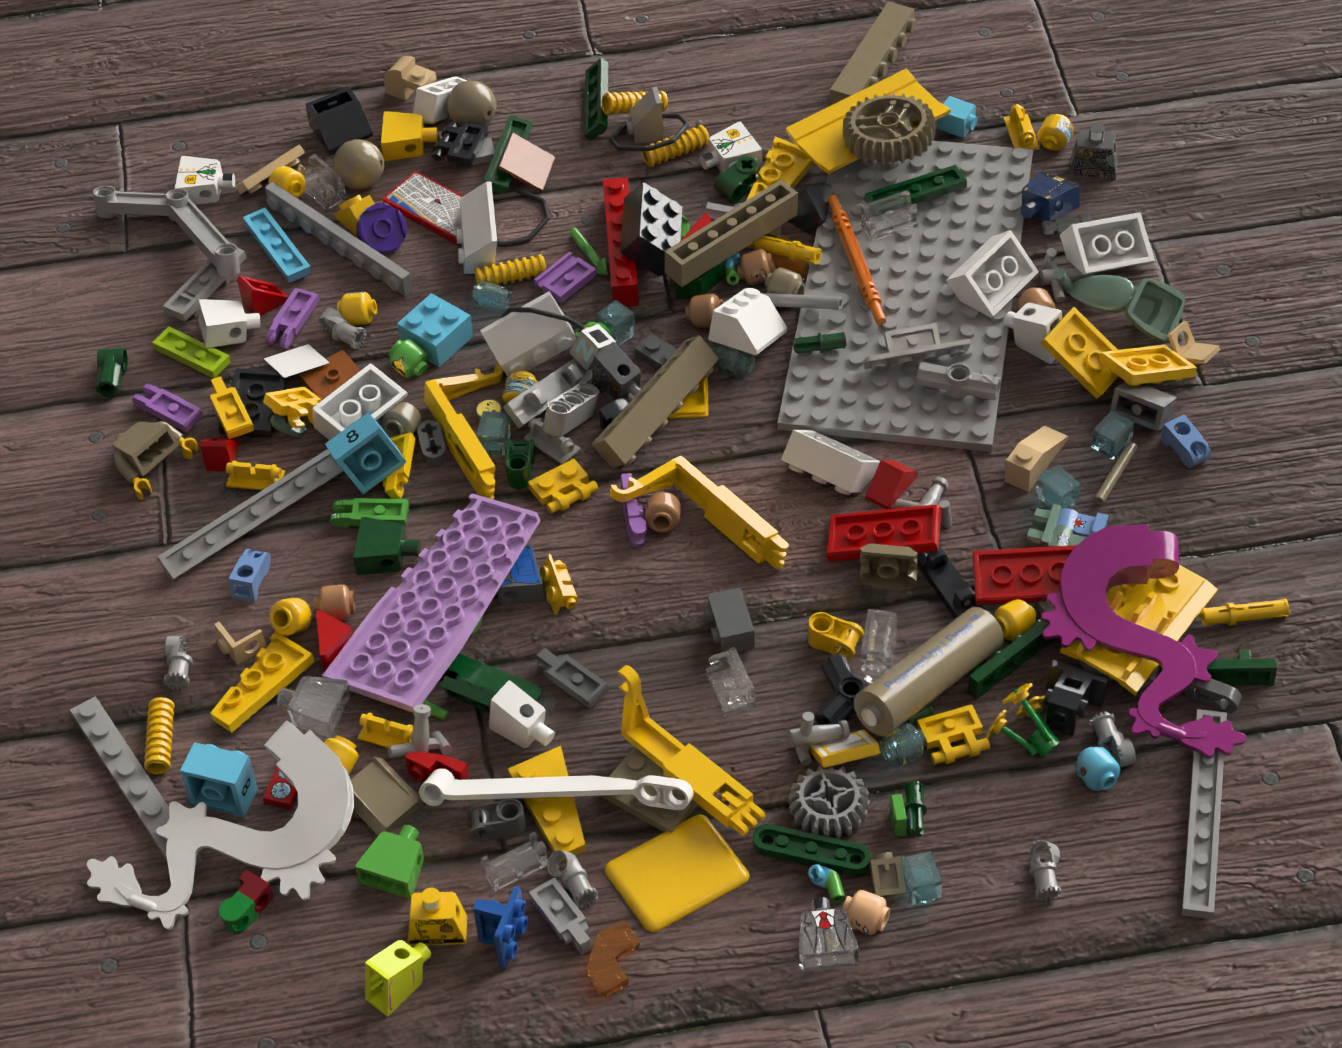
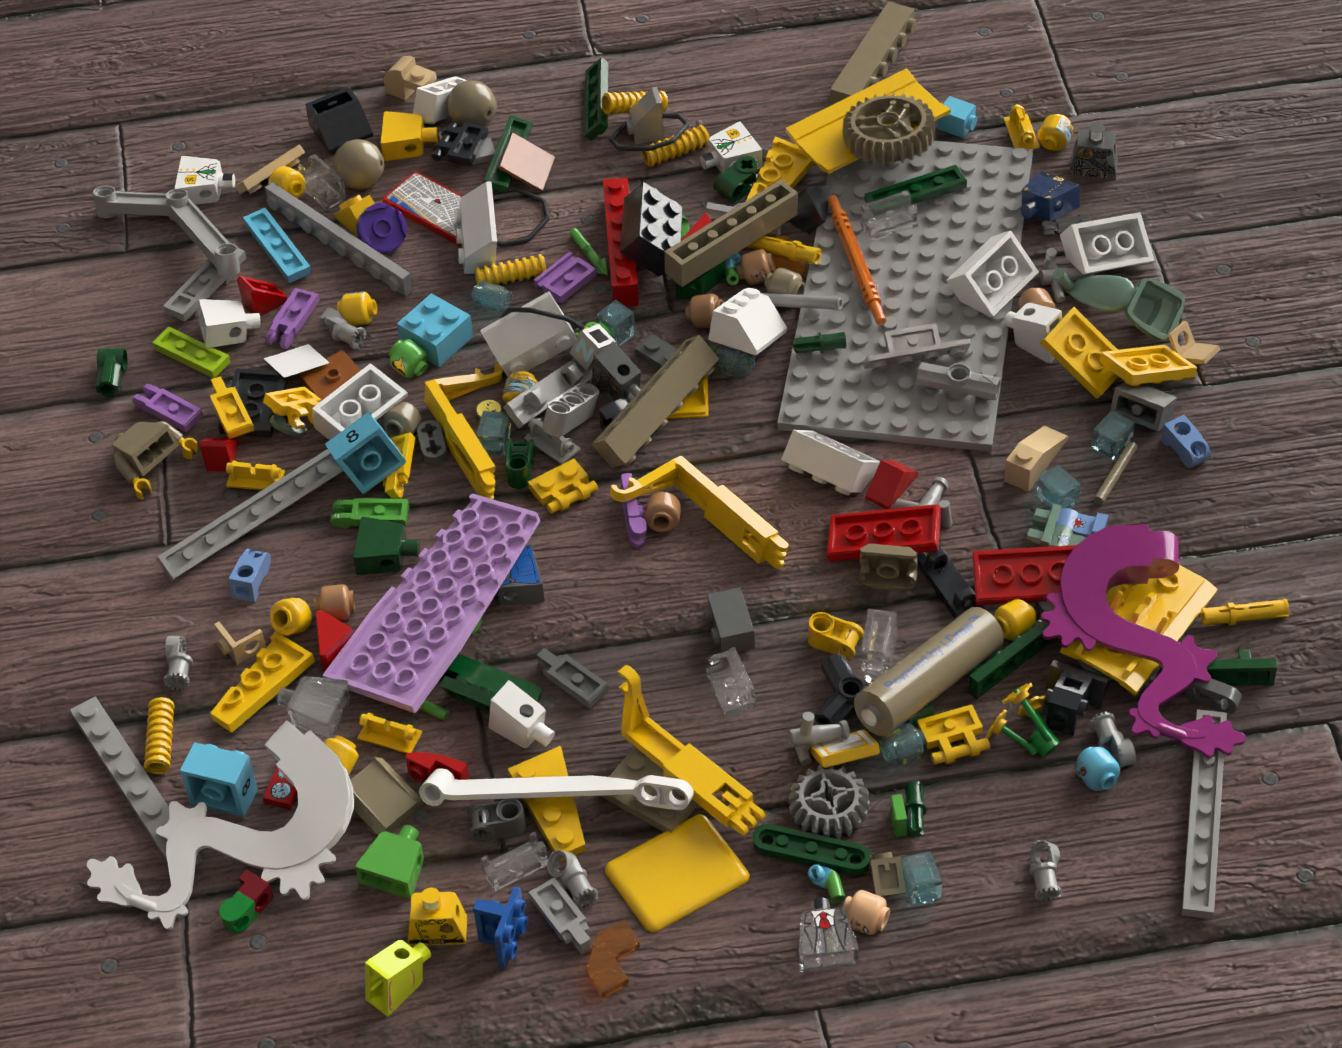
(420, 736): light grey piece -> none
(553, 577): yellow hinge -> none

